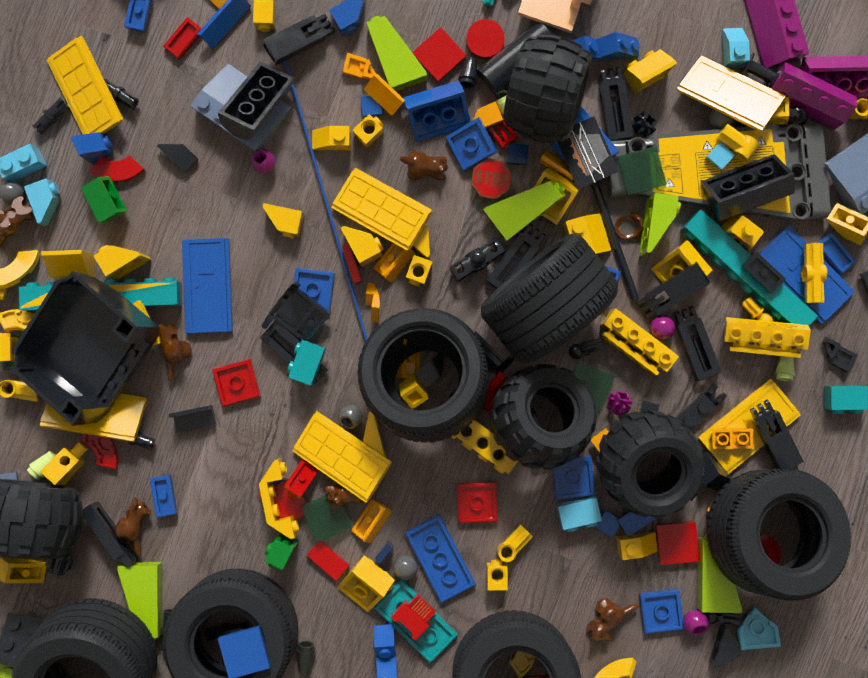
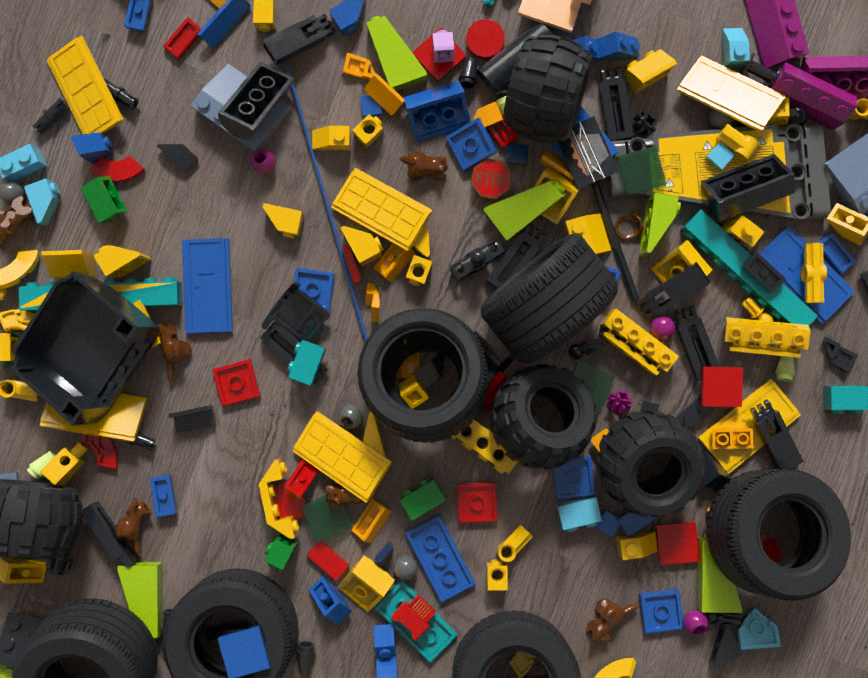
(330, 601): none -> blue slope
(422, 498): none -> green brick
(443, 46): none -> lavender slope
(721, 386): none -> red tile

